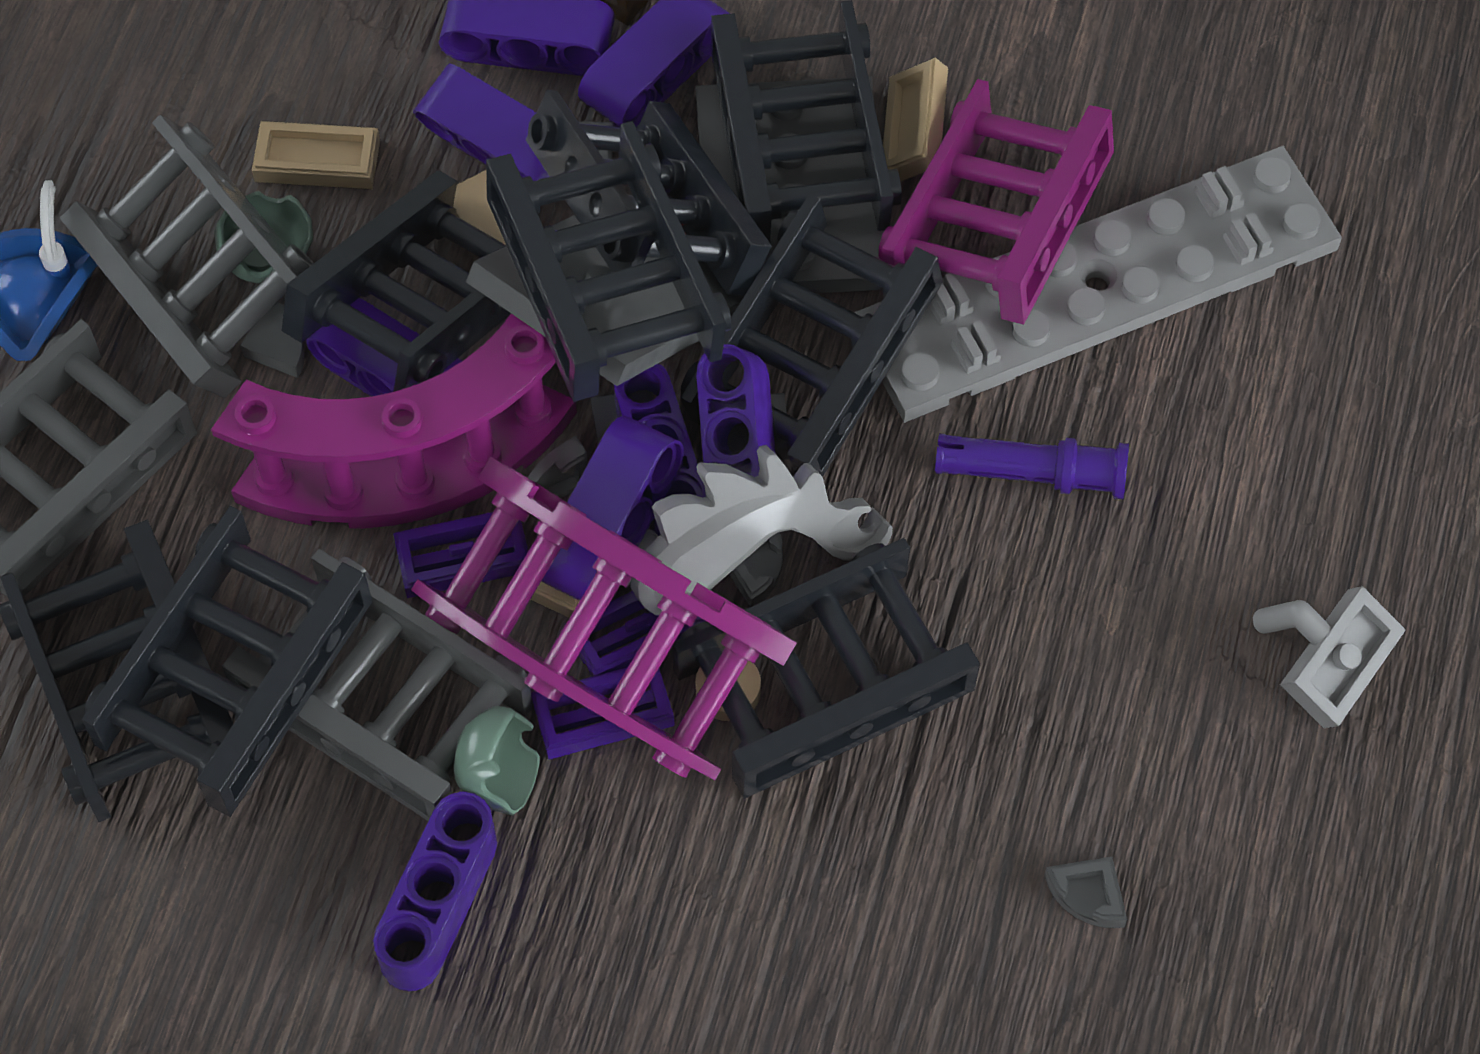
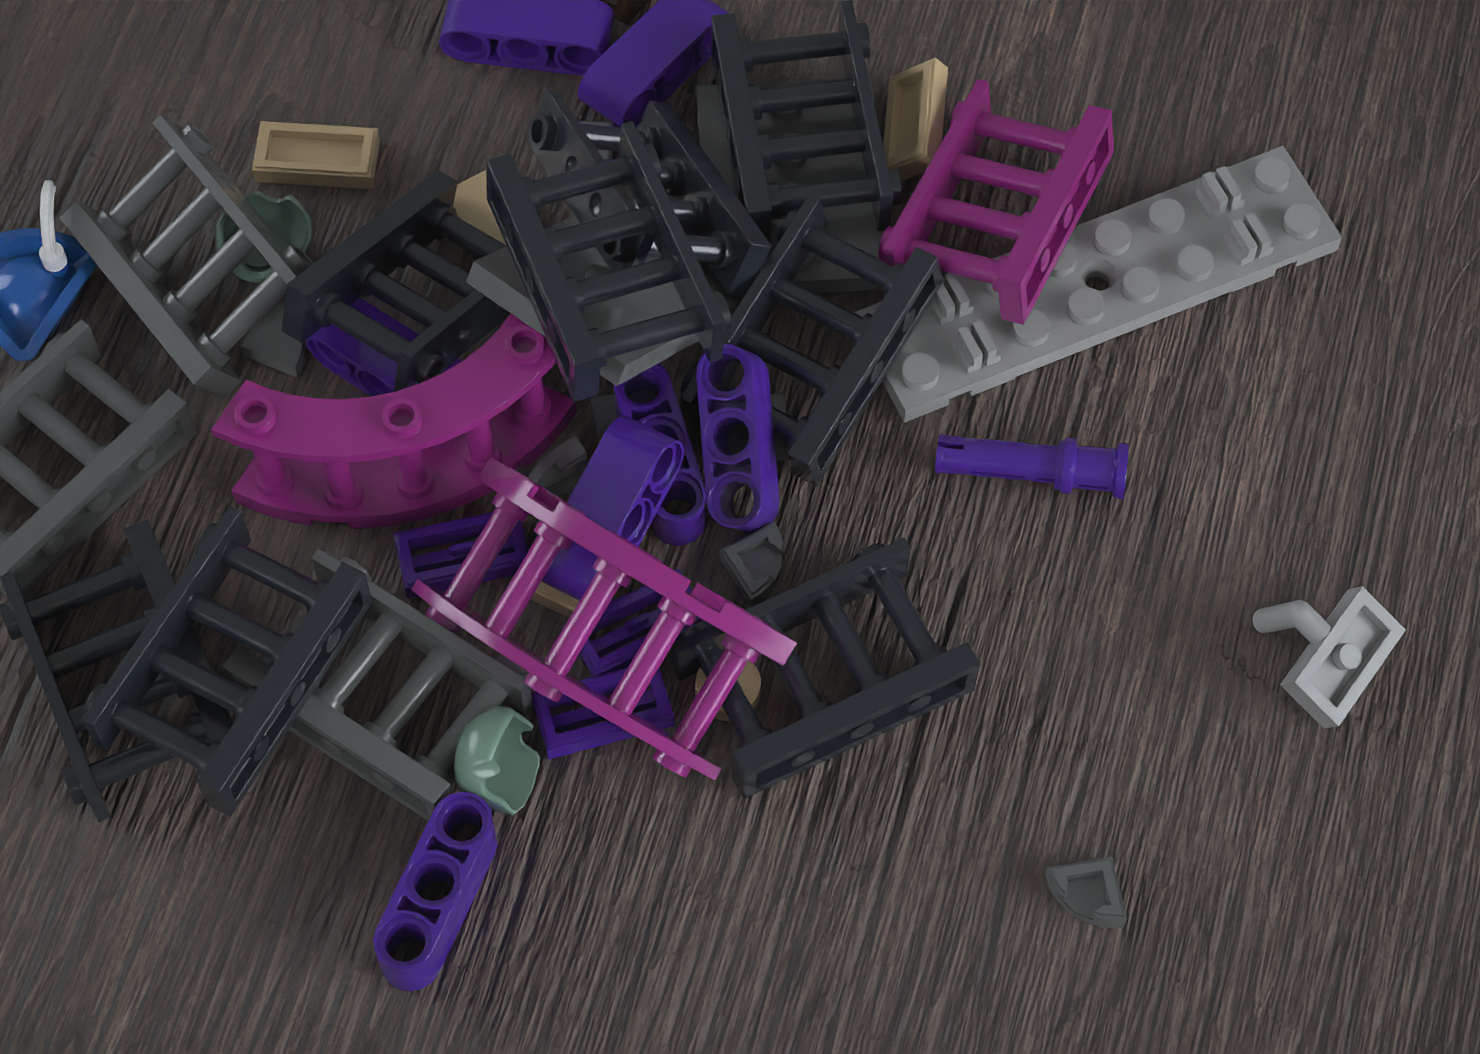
(479, 120): dark purple beam -> none
(741, 512): light grey animal -> none

